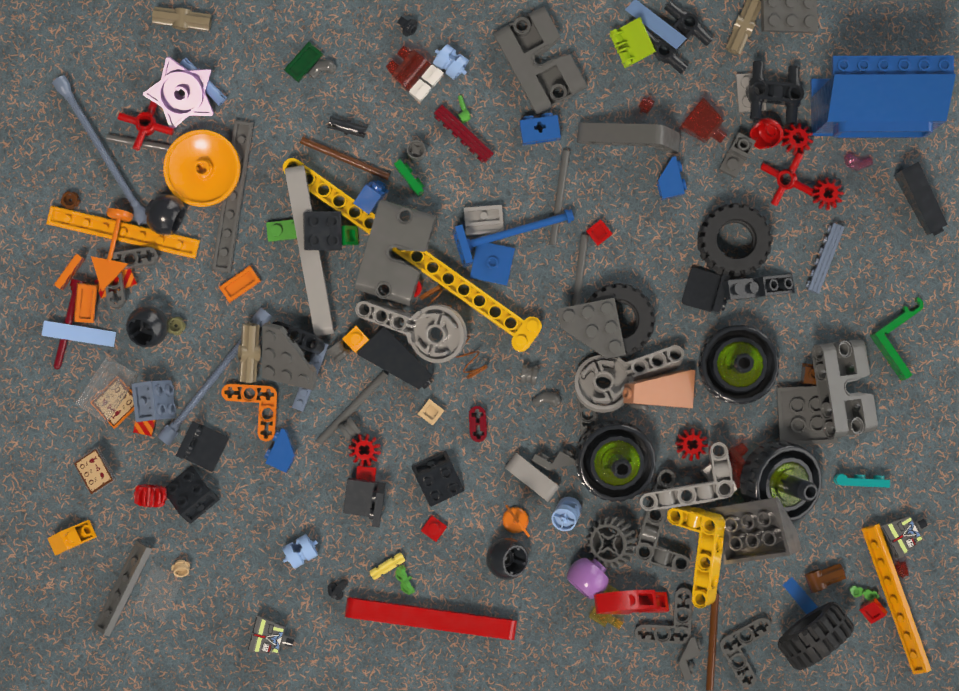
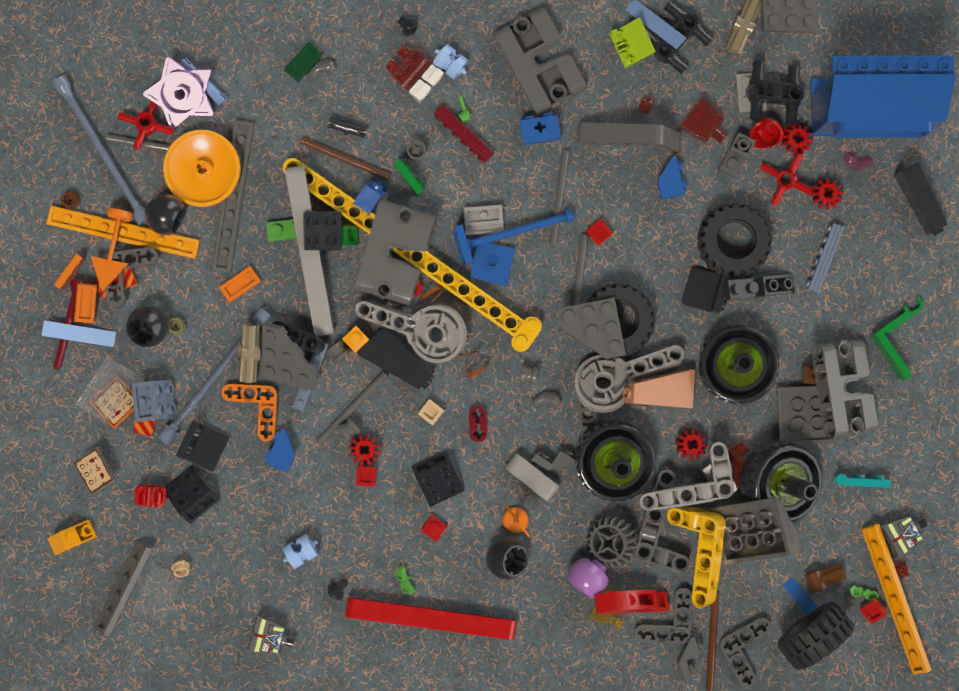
(181, 19): dark tan piece -> none
(364, 499): black bracket -> none
(387, 566): light yellow axle -> none
(566, 514): light blue wheel -> none

